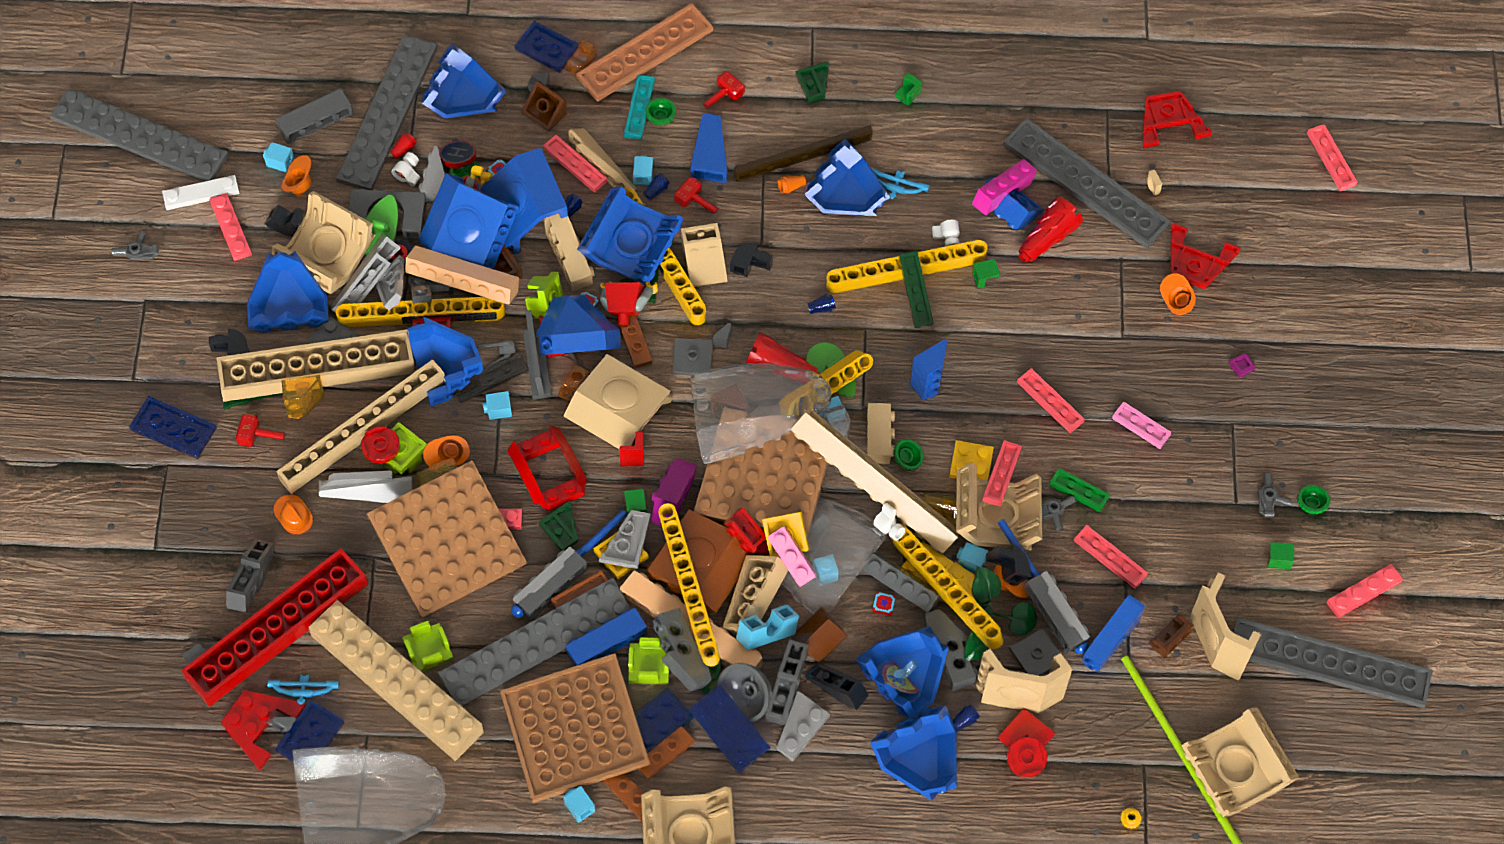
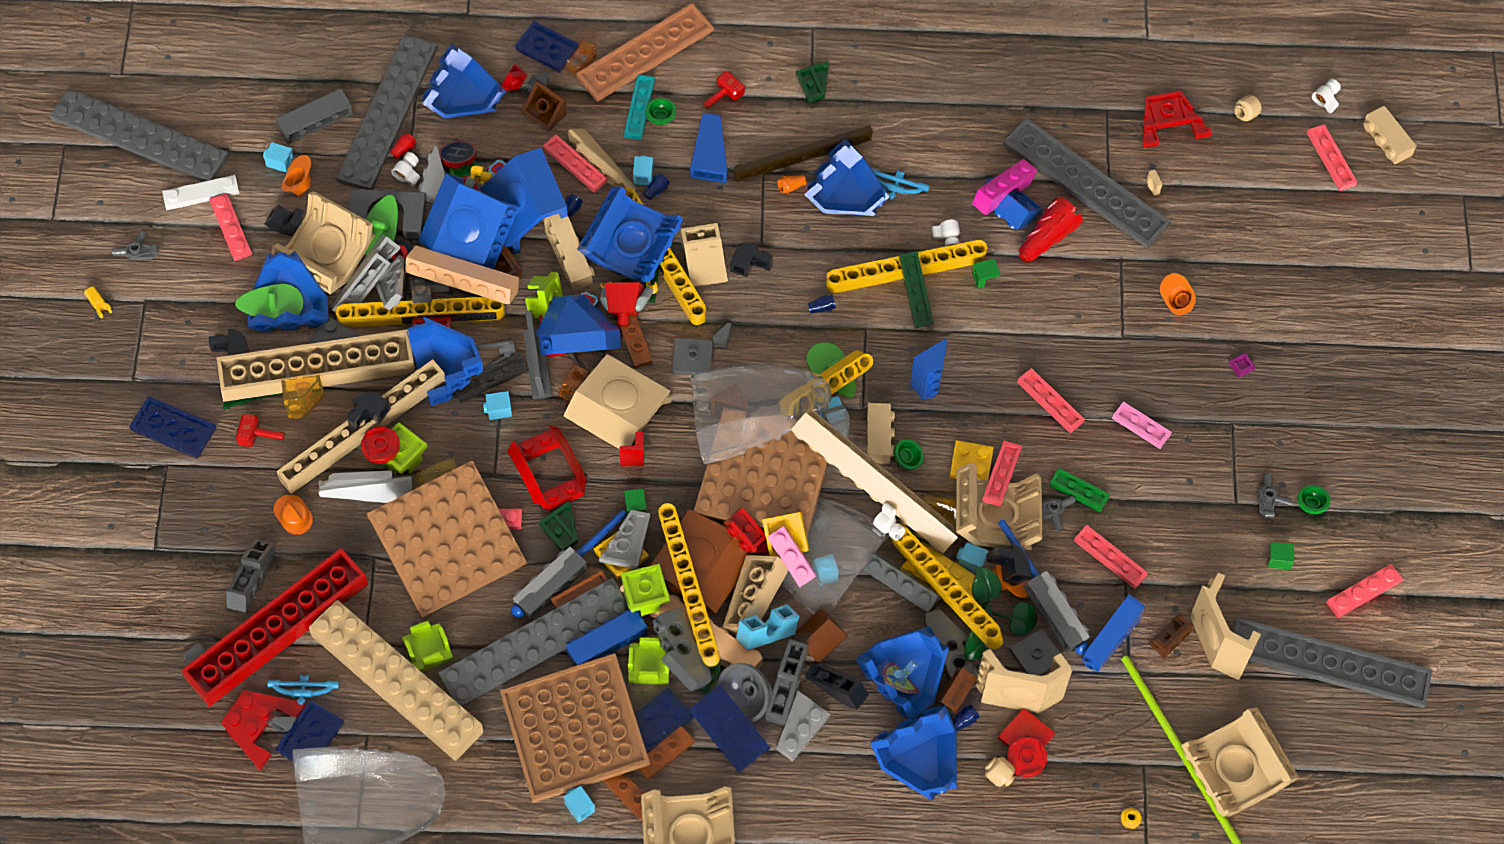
(97, 301): none -> yellow bar
(271, 301): none -> bright green shield
(370, 406): none -> black brick
(446, 448): orange piece -> none
(514, 79): none -> red bracket
(645, 589): none -> lime panel
(673, 487): magenta wedge -> none
(689, 191): red piece -> none
(768, 351): red cone -> none
(884, 603): red tile -> none
(910, 90): green panel -> none
(957, 689): none -> reddish brown hinge
(1000, 771): none -> tan head
(1195, 265): red wing -> none
(1247, 108): none -> tan head
(1325, 95): none -> white piece
(1389, 135): none -> tan brick

